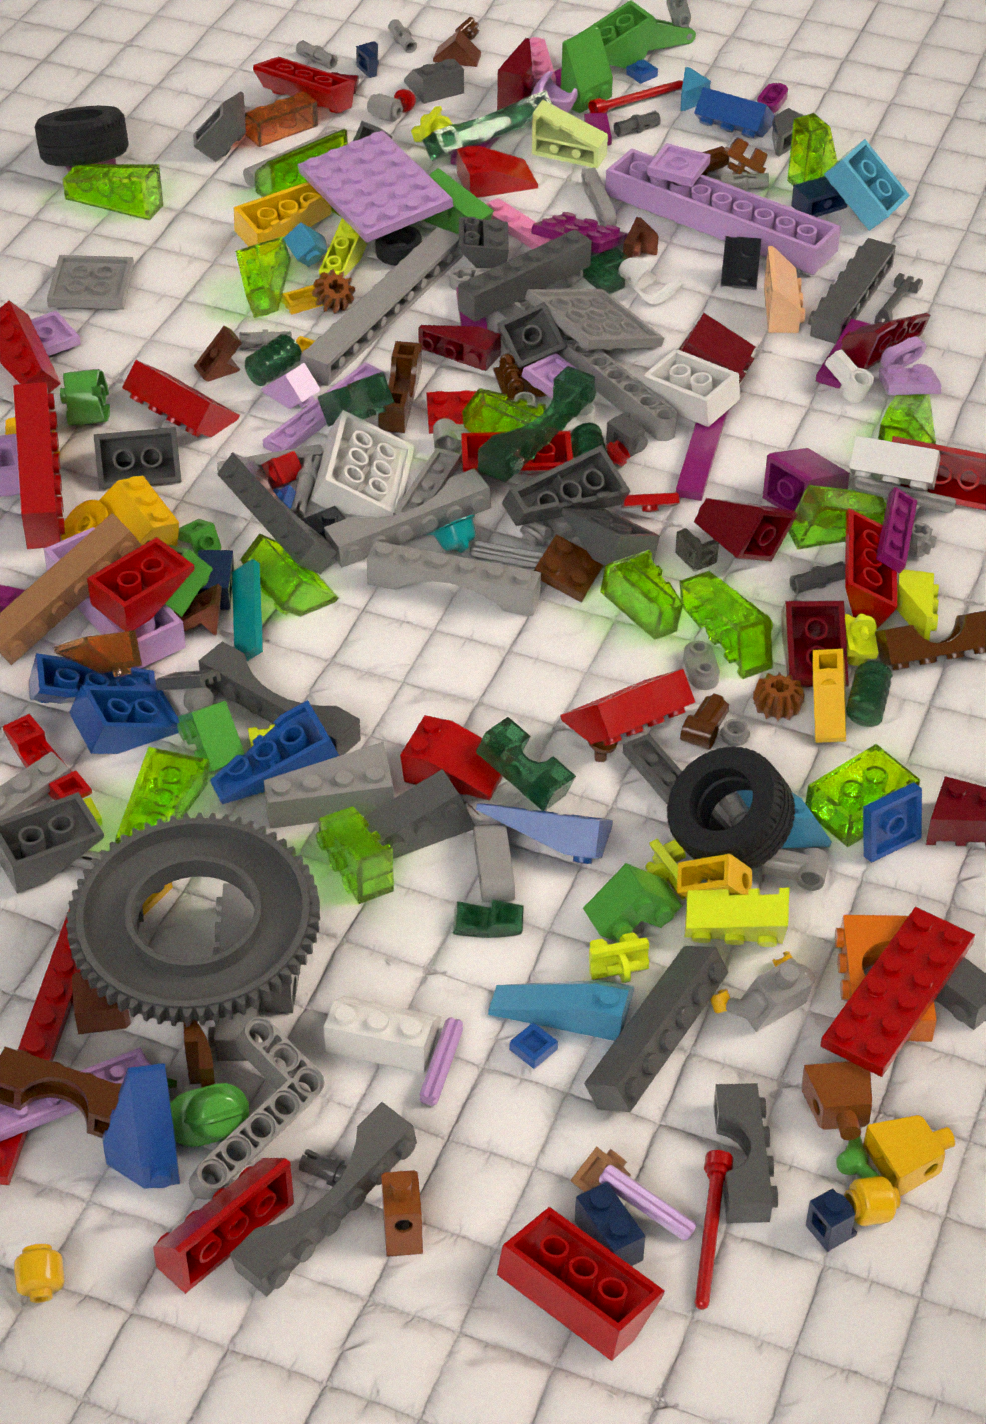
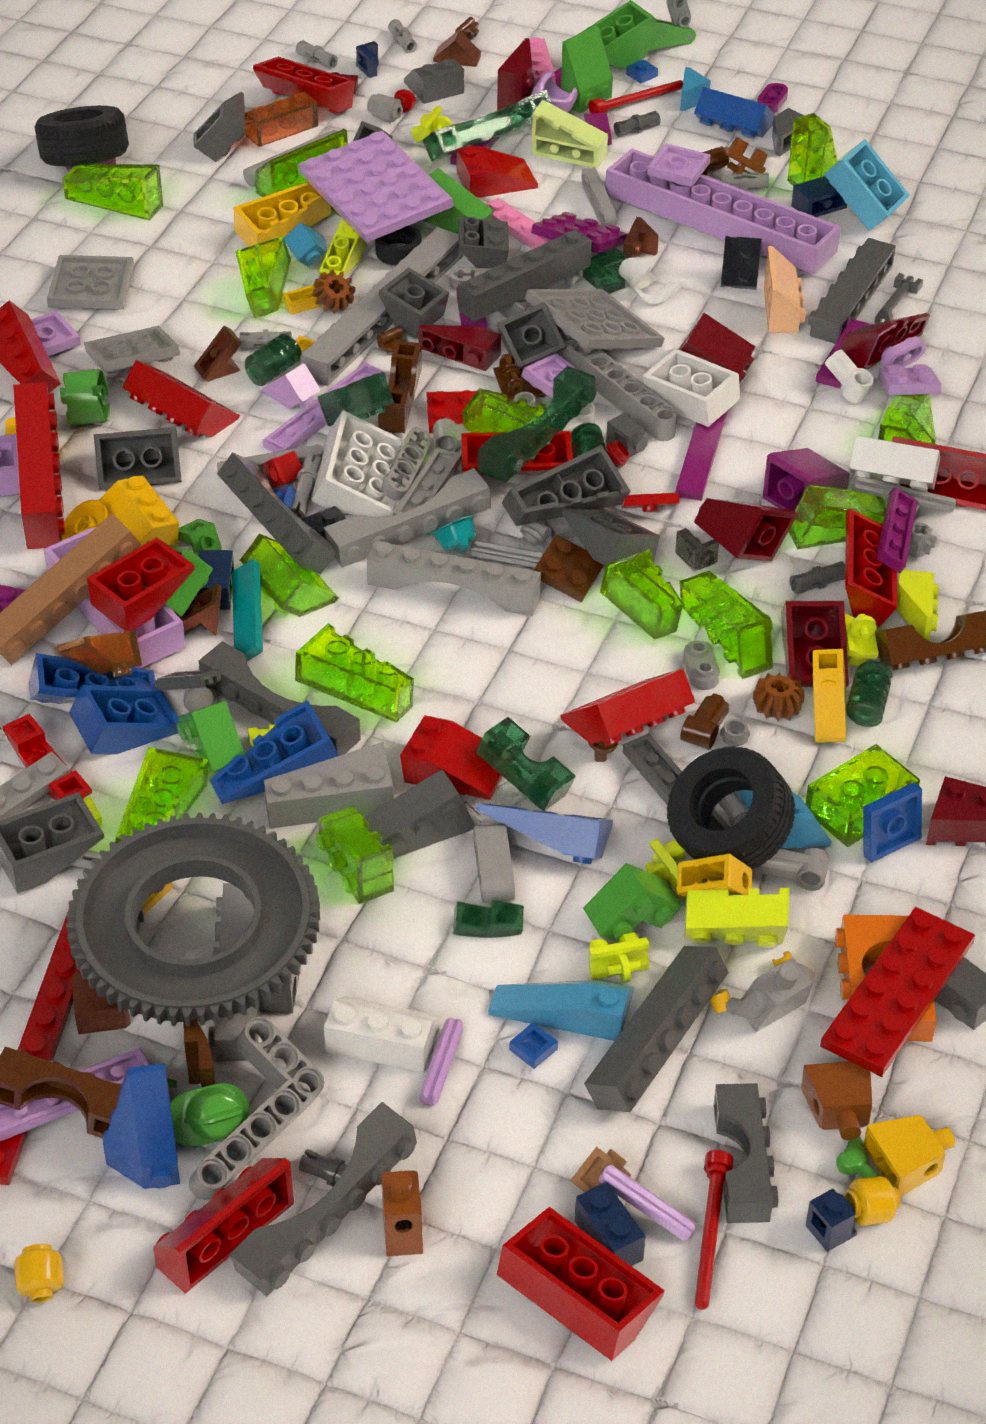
(122, 350): none -> light grey plate
(353, 675): none -> clear neon green wedge
(387, 339): none -> reddish brown plate
(406, 463): none -> light grey beam
(413, 301): none -> dark grey slope

